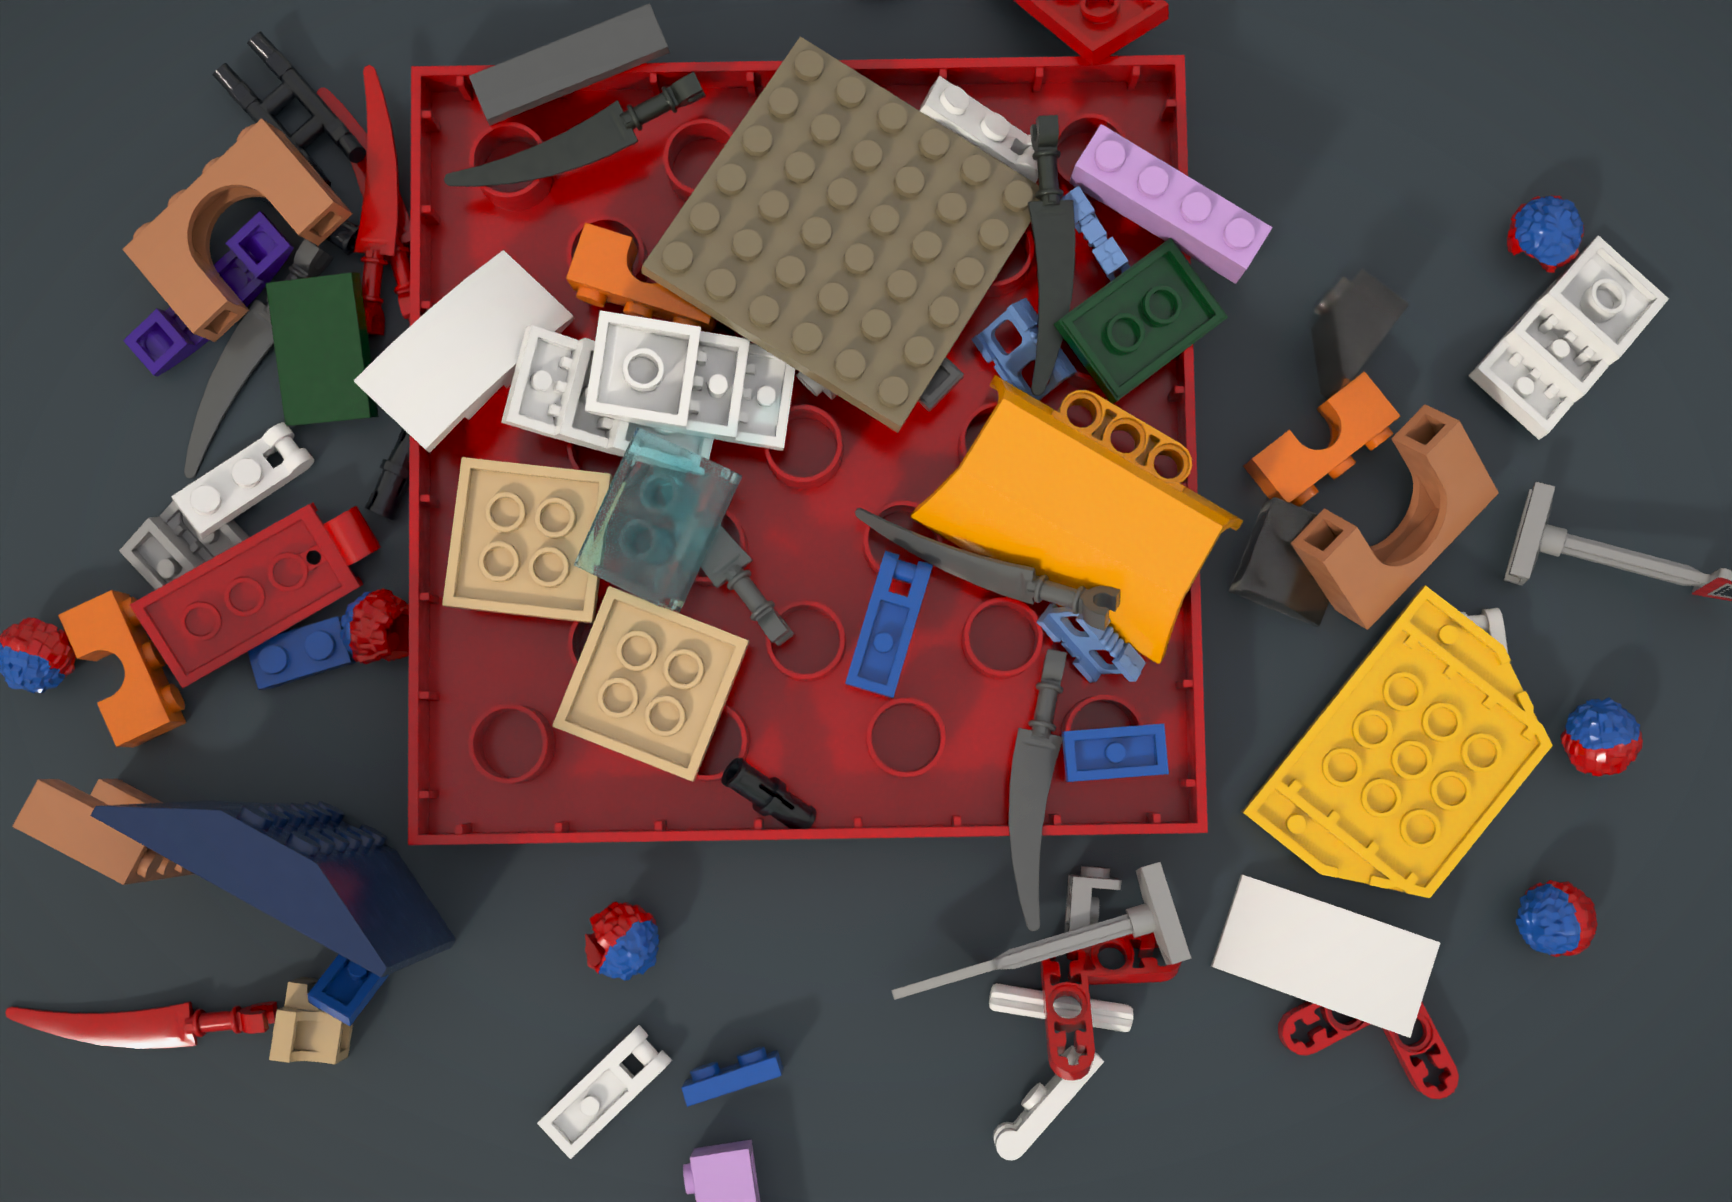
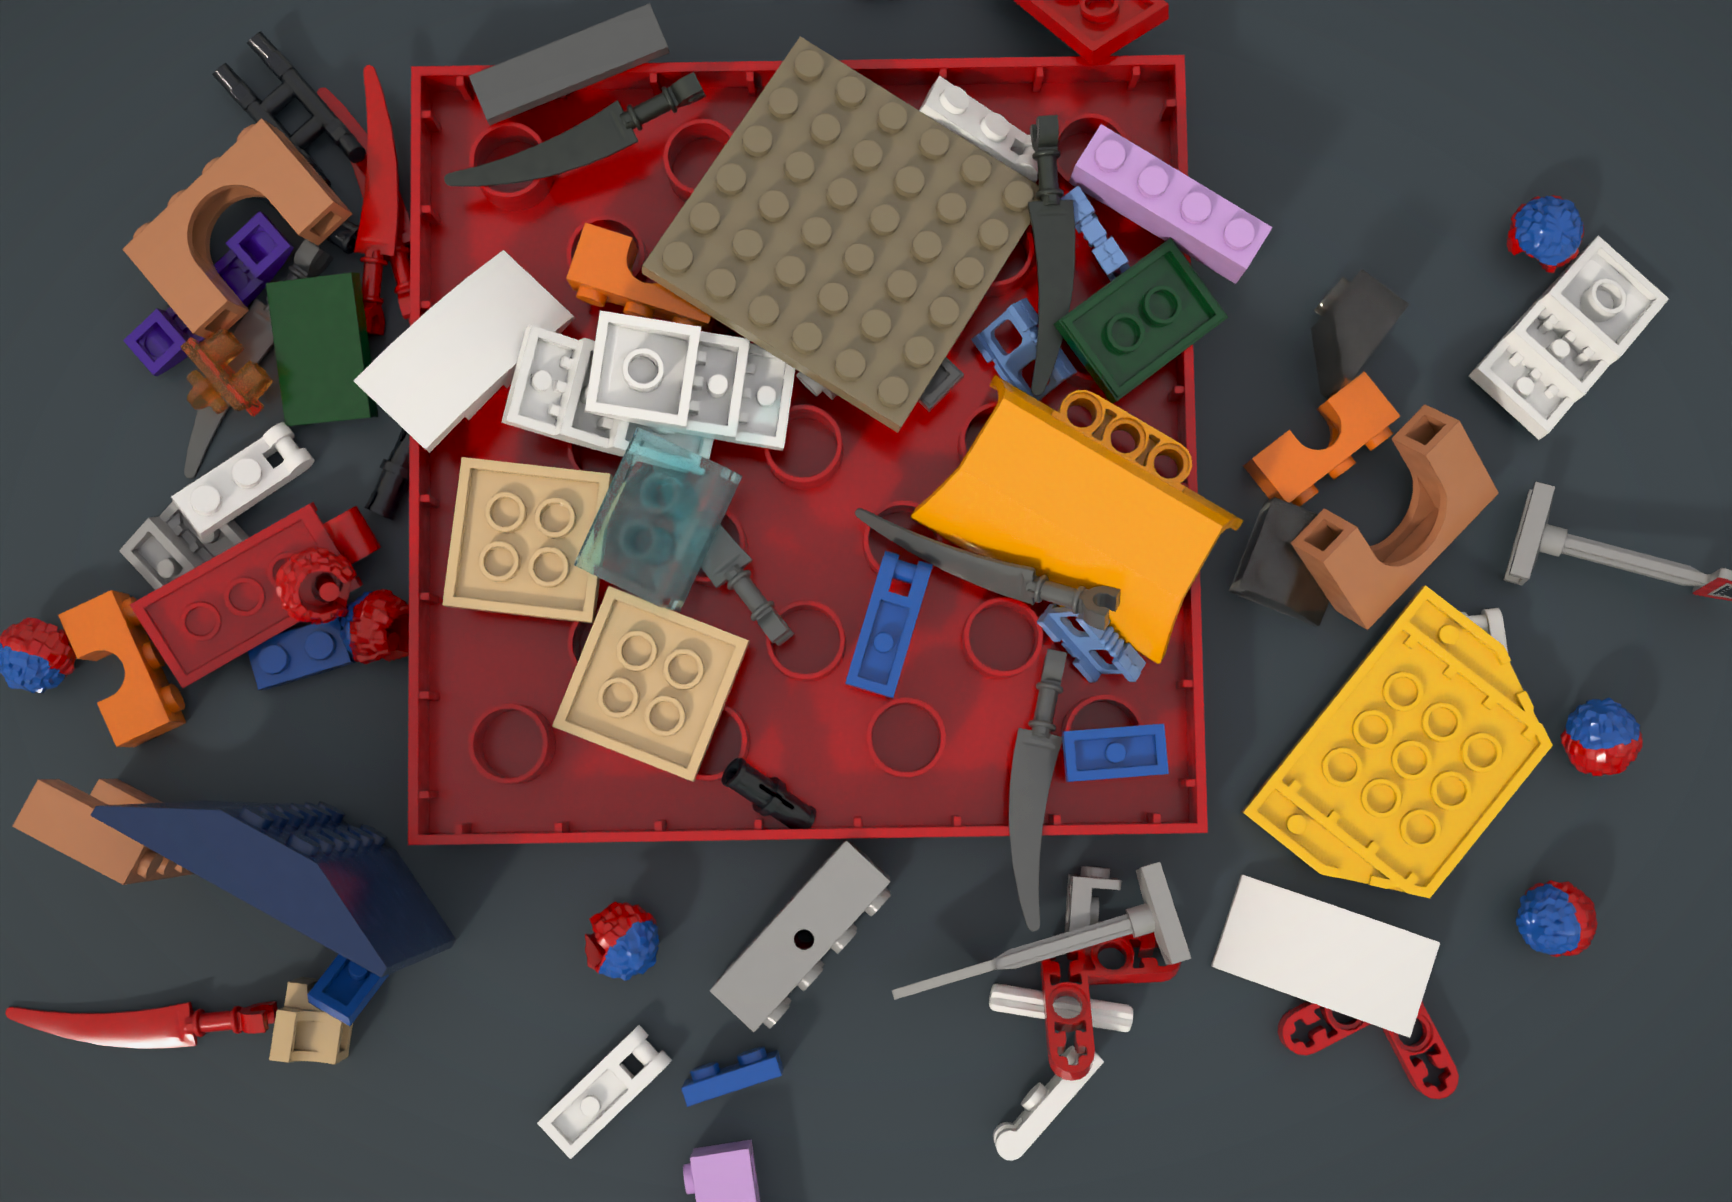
(238, 388): none -> clear orange hips
(315, 585): none -> red piece
(778, 960): none -> light grey brick

